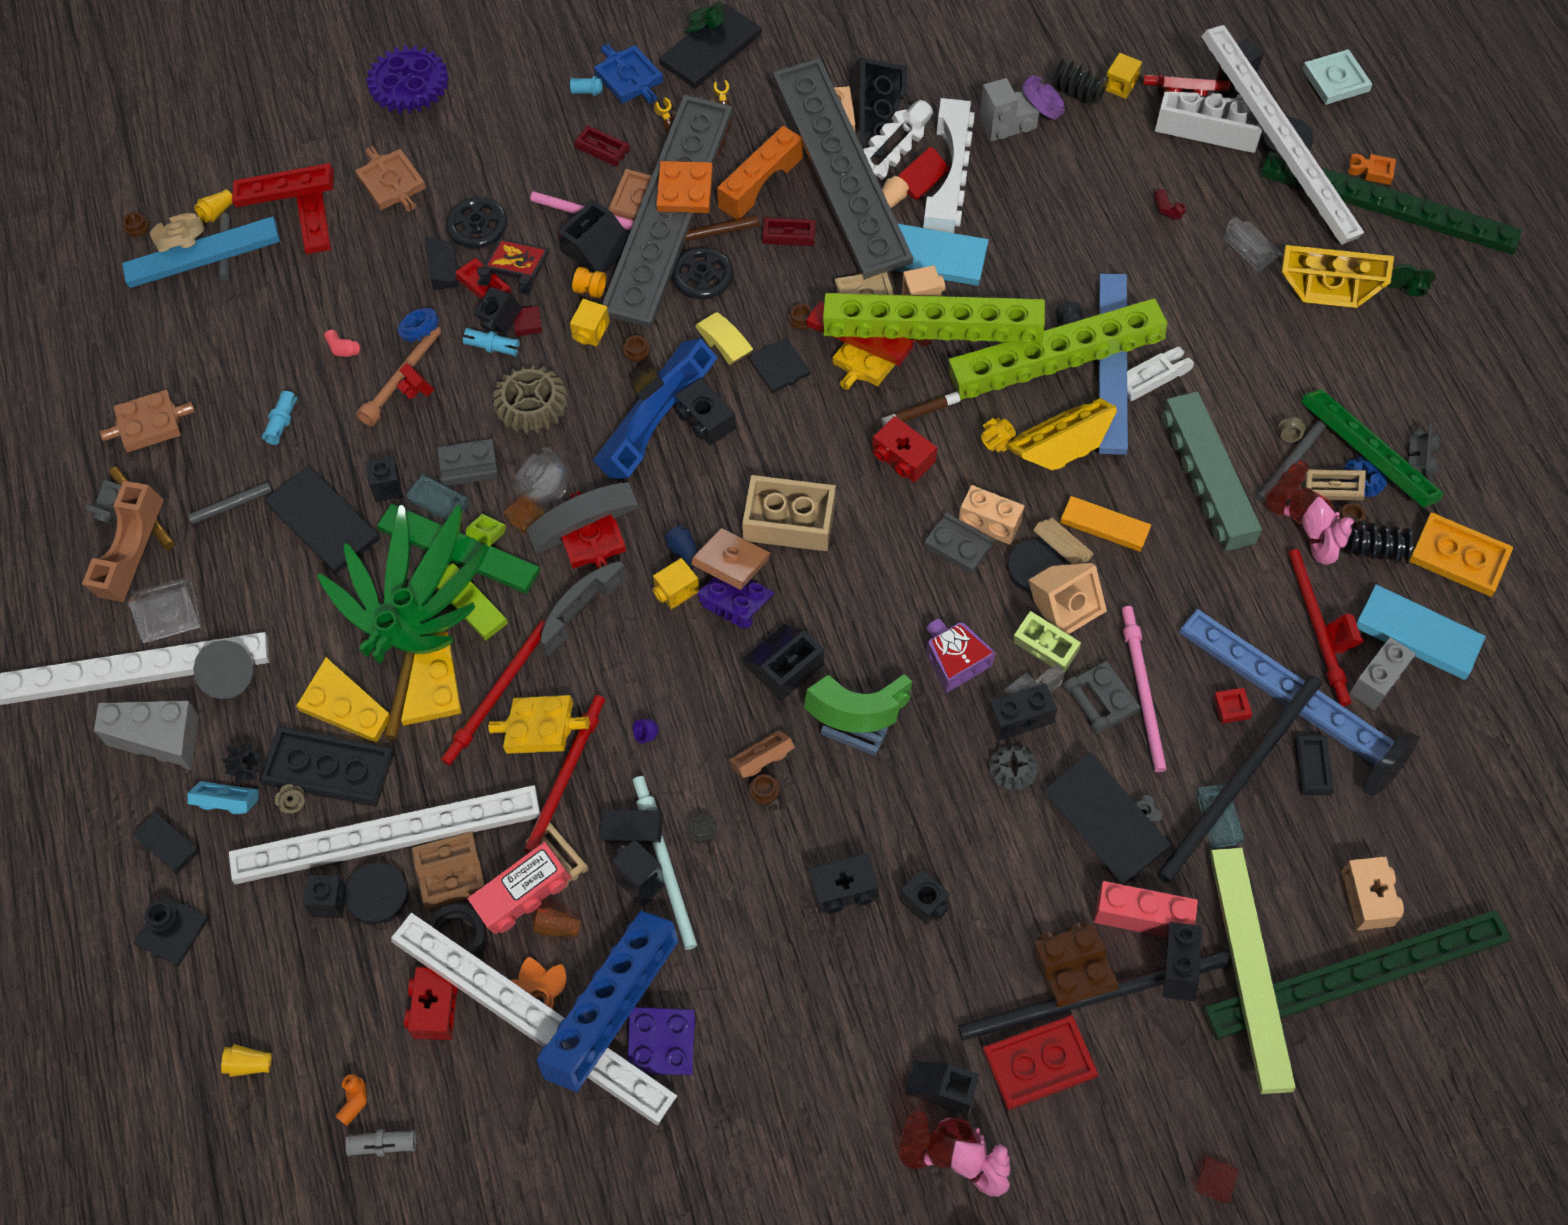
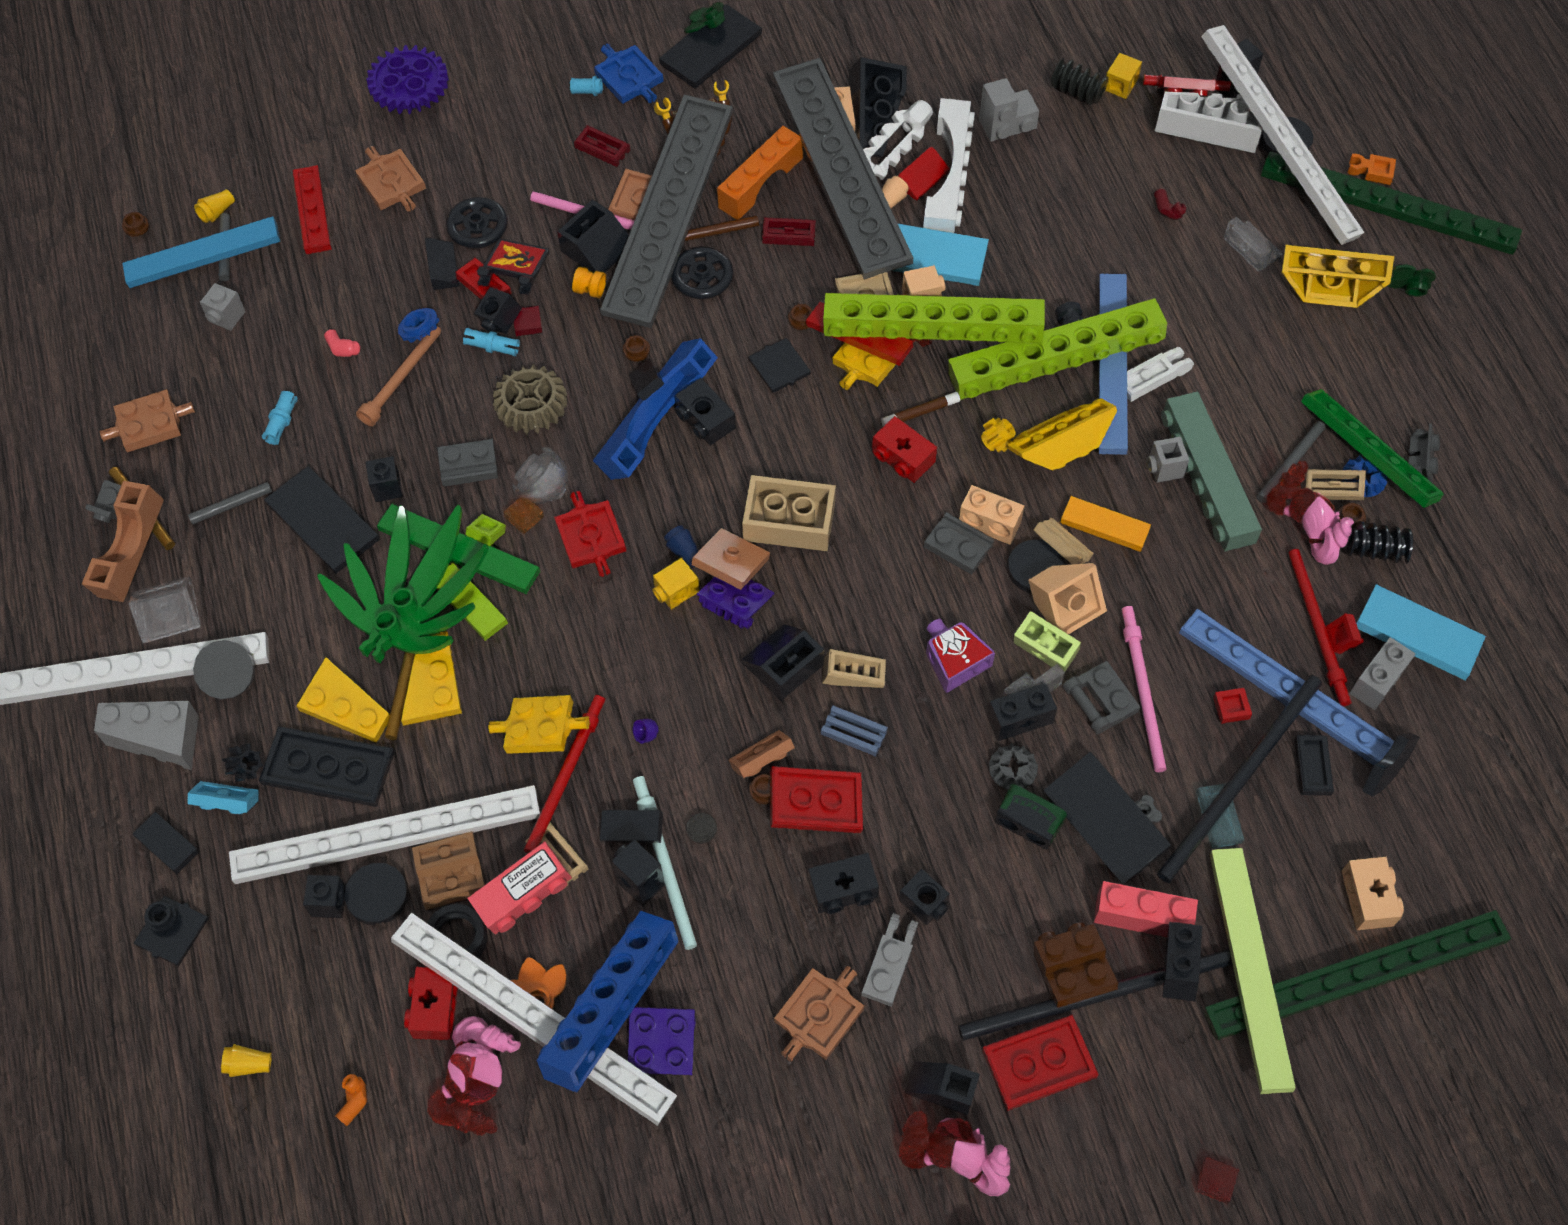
(179, 232): tan plate -> none
(222, 306): none -> light grey brick
(283, 185): red plate -> none
(297, 798): dark tan plate -> none
(381, 1142): light grey pin -> none
(413, 383): red tile -> none
(436, 497): clear light blue tile -> none
(463, 736): red bar -> none
(471, 1076): none -> hair
(555, 923): clear orange cone -> none
(579, 512): dark grey slope -> none
(589, 322): yellow brick -> none
(603, 580): dark grey slope -> none
(684, 187): orange plate -> none
(722, 334): light yellow slope -> none
(816, 799): none -> red tile
(819, 1013): none -> nougat plate
(843, 678): none -> tan slope
(856, 711): bright green arch -> none
(889, 963): none -> light grey hinge
(1030, 816): none -> black piece
(1043, 97): medium lavender tile -> none
(1167, 459): none -> light grey brick
(1291, 429): dark tan plate -> none
(1337, 76): light aqua plate -> none
(1461, 554): light orange plate -> none

